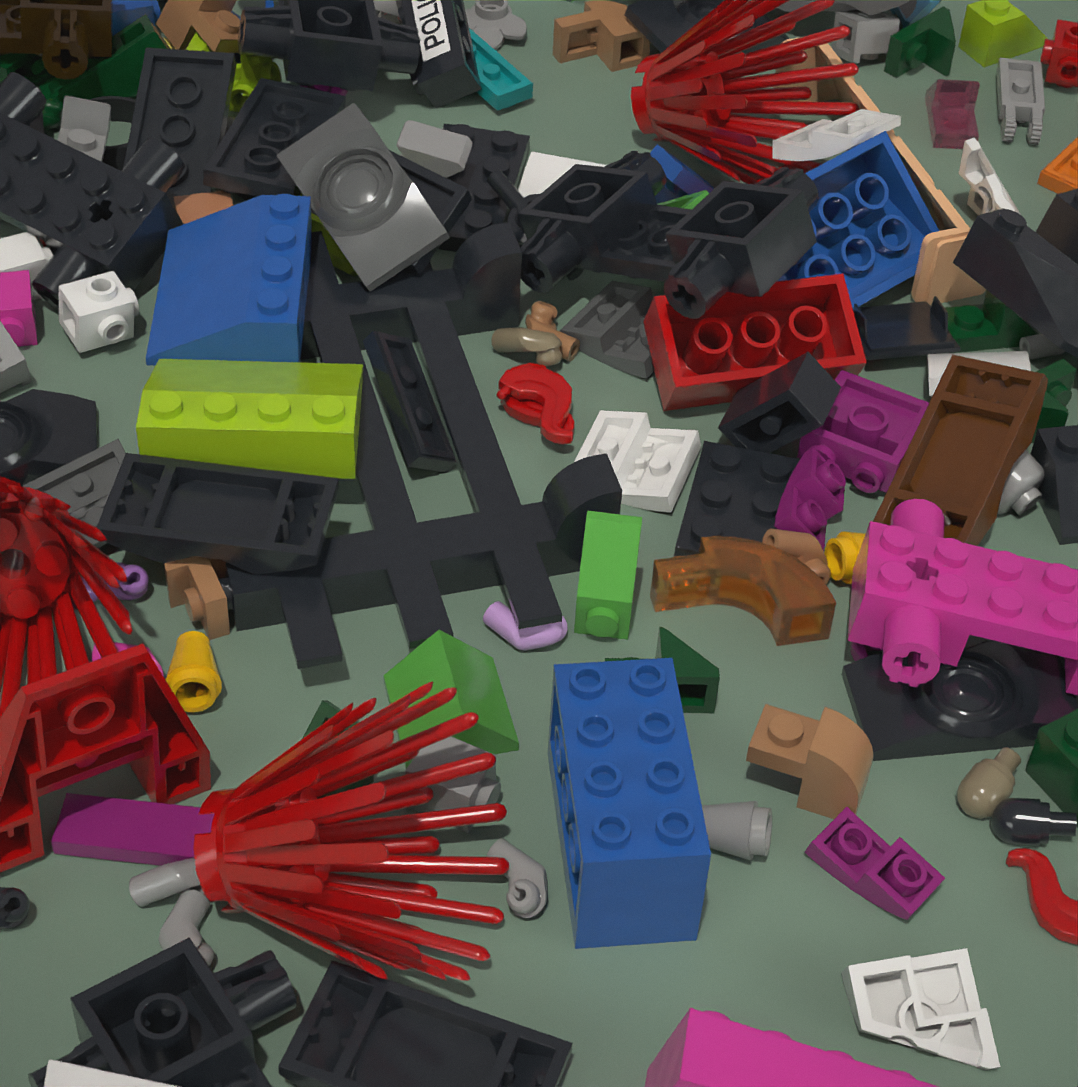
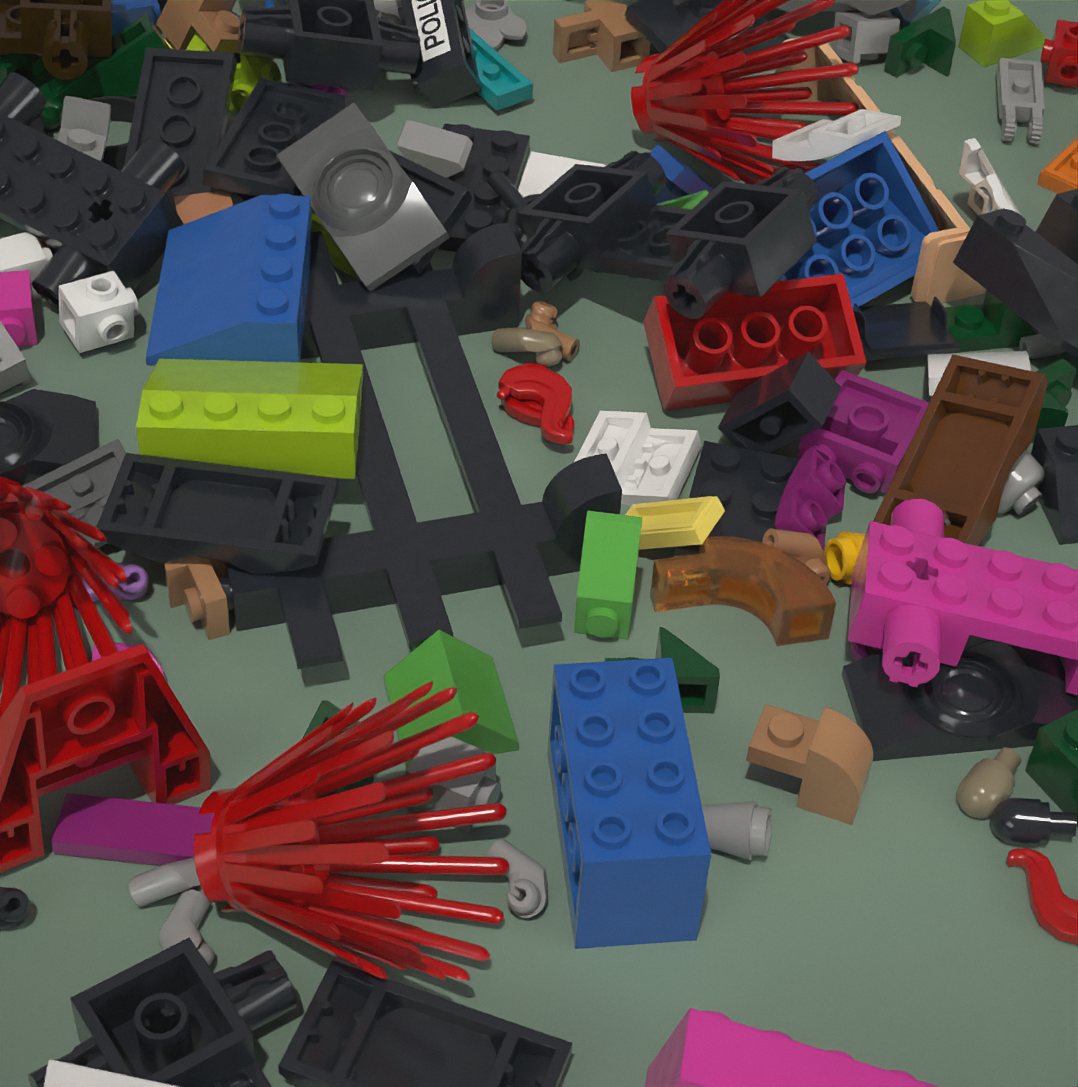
(194, 672): yellow cone -> none
(409, 402): black tile -> none
(503, 622): lavender arm -> none
(614, 329): dark grey slope -> none
(677, 521): none -> light yellow tile
(881, 873): magenta slope -> none
(924, 1005): white slope -> none
(951, 112): clear pink slope -> none

